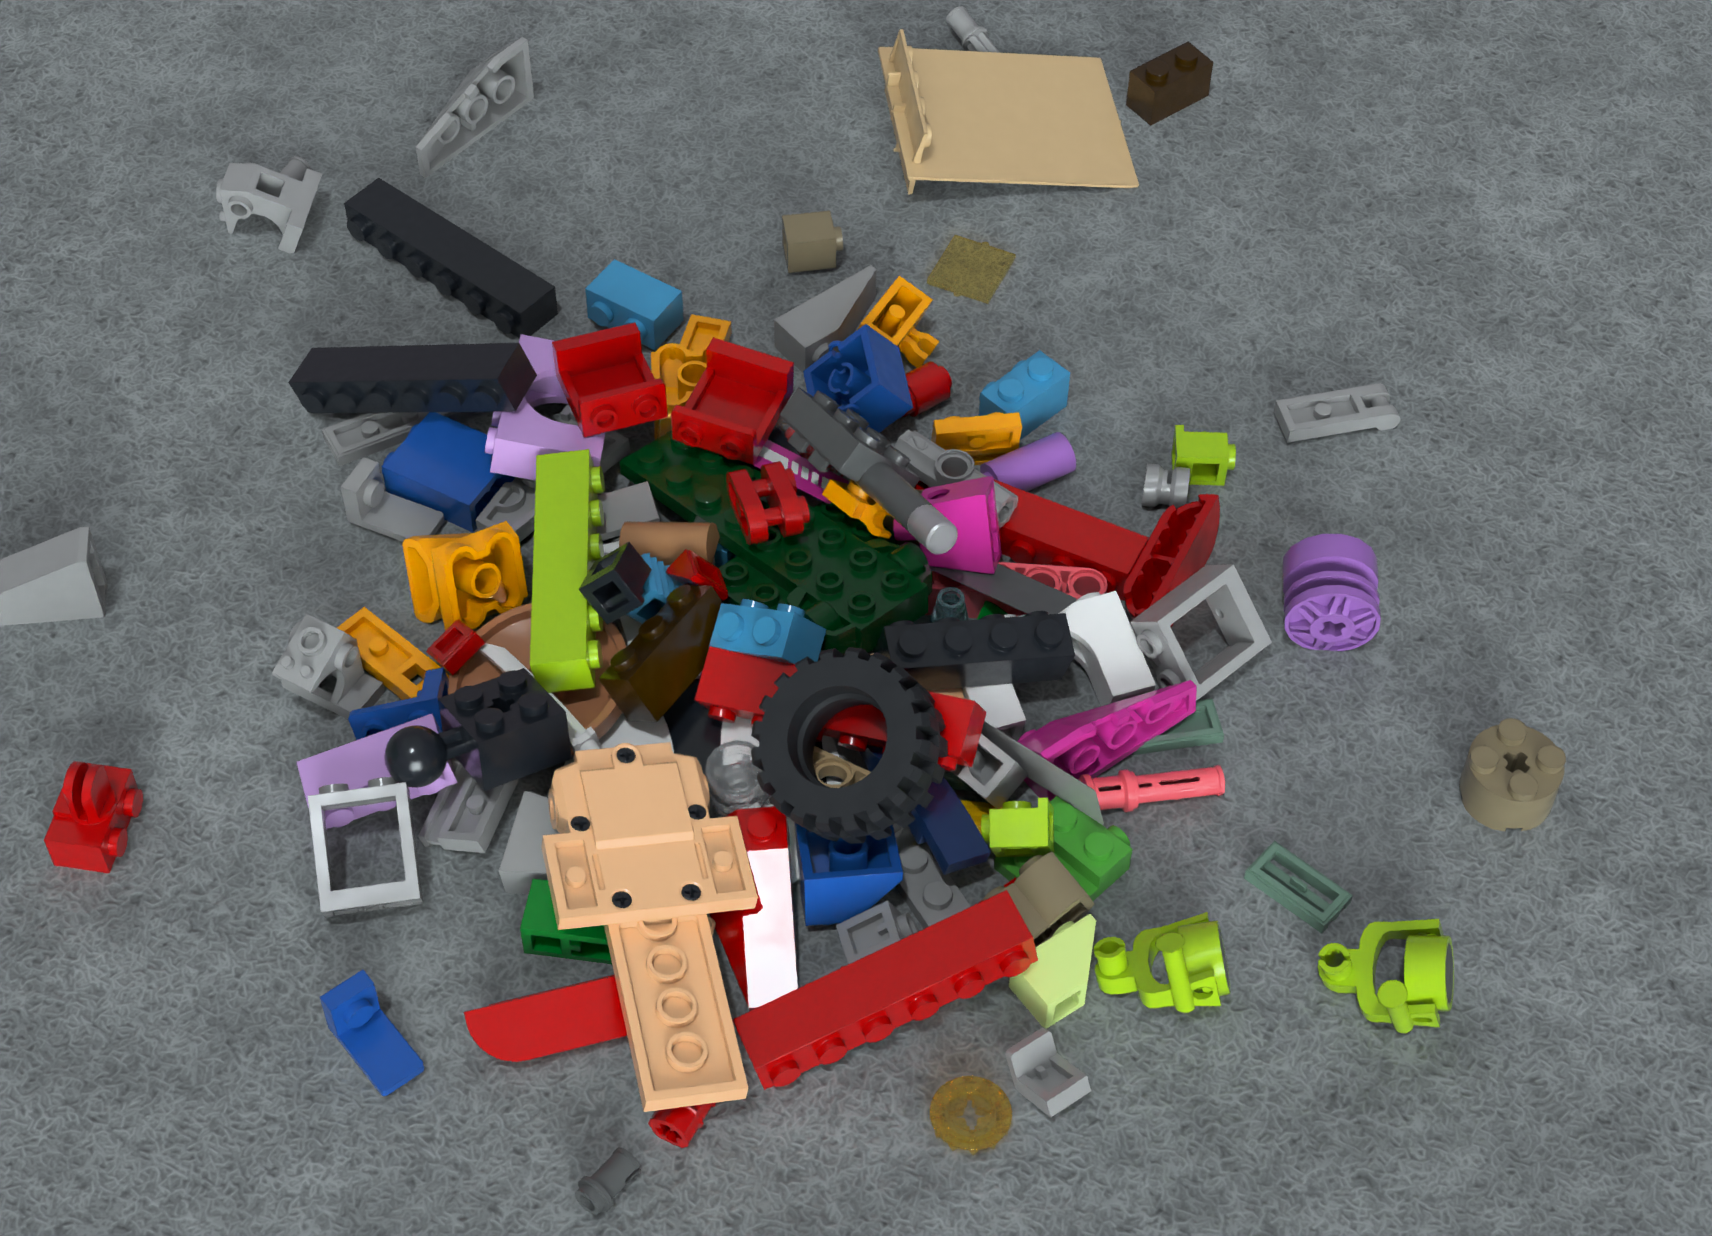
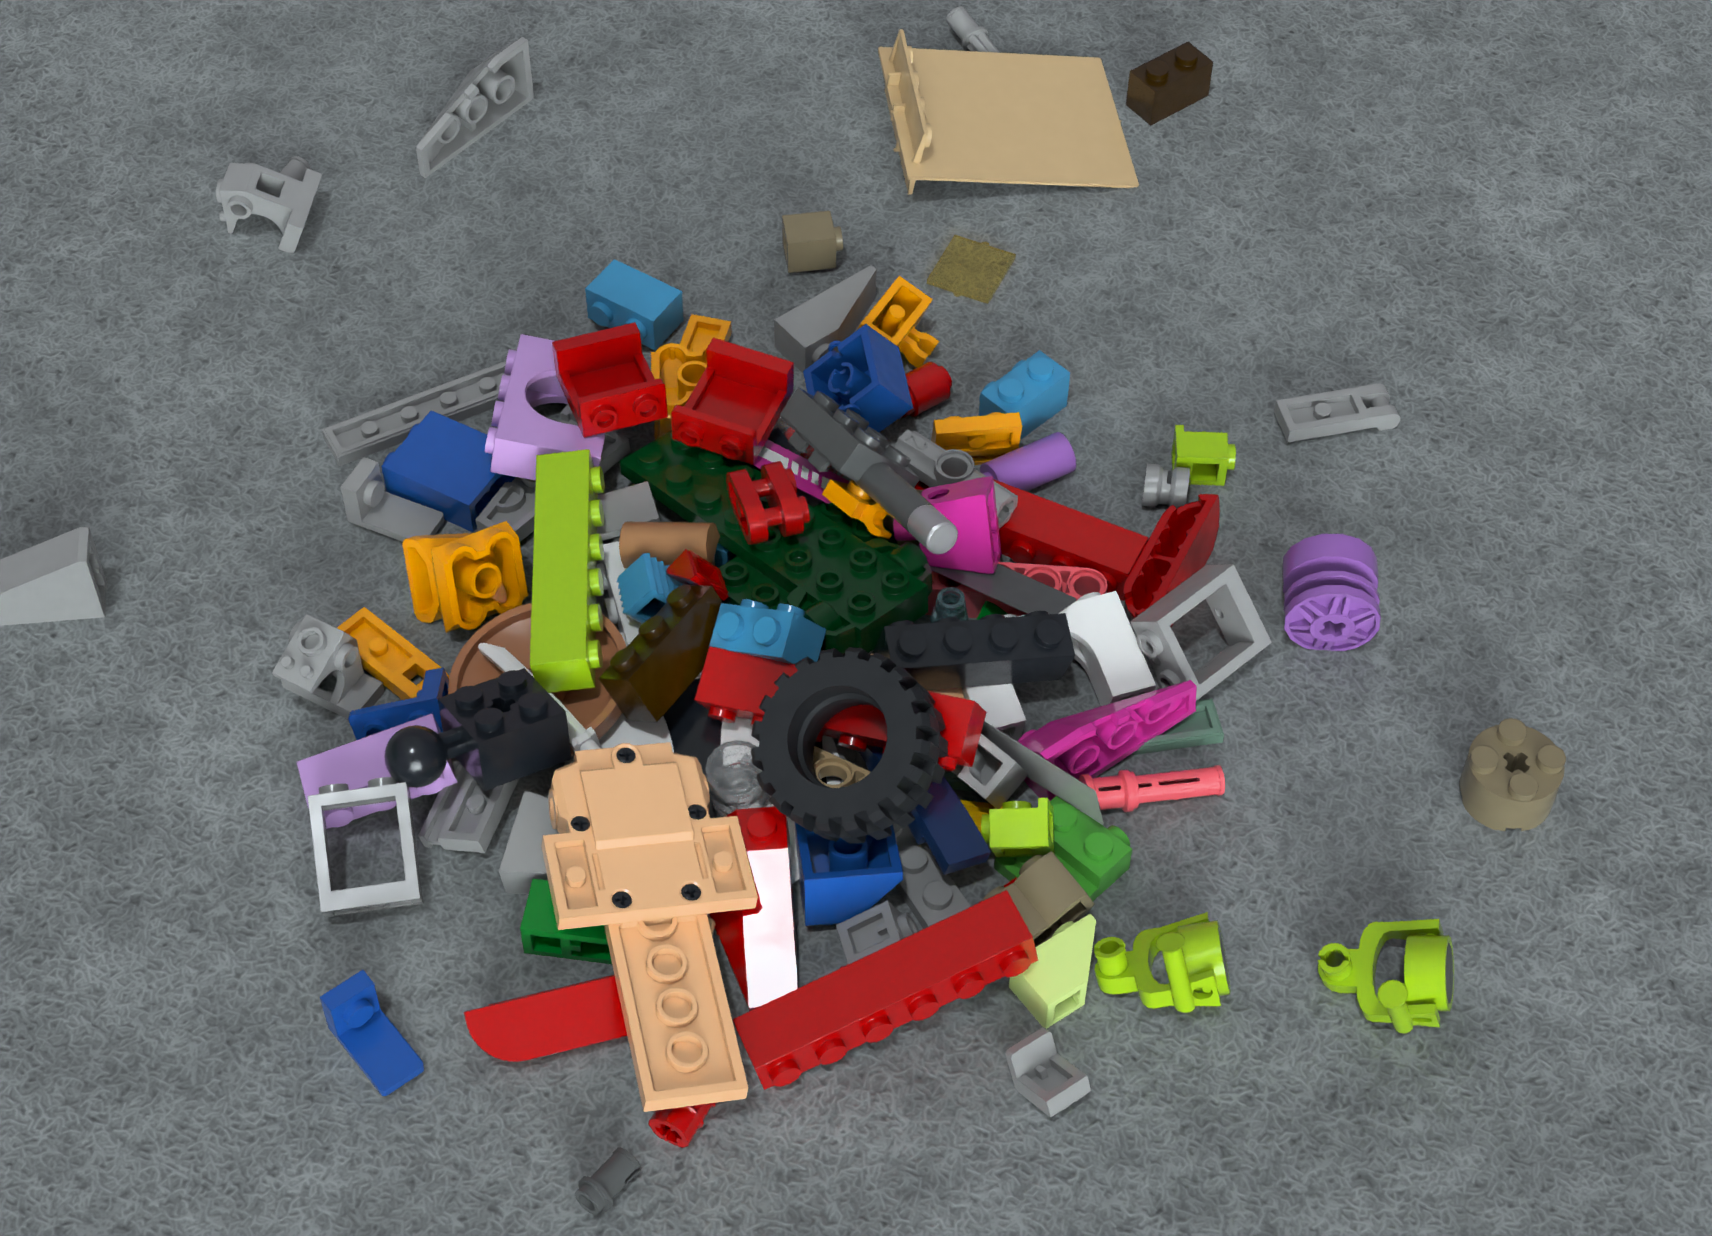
(93, 816): red brick -> none
(414, 378): black brick -> none
(451, 259): black brick -> none
(455, 646): red tile -> none
(616, 583): black brick -> none
(986, 1100): clear yellow gear -> none
(1293, 892): sand green tile -> none

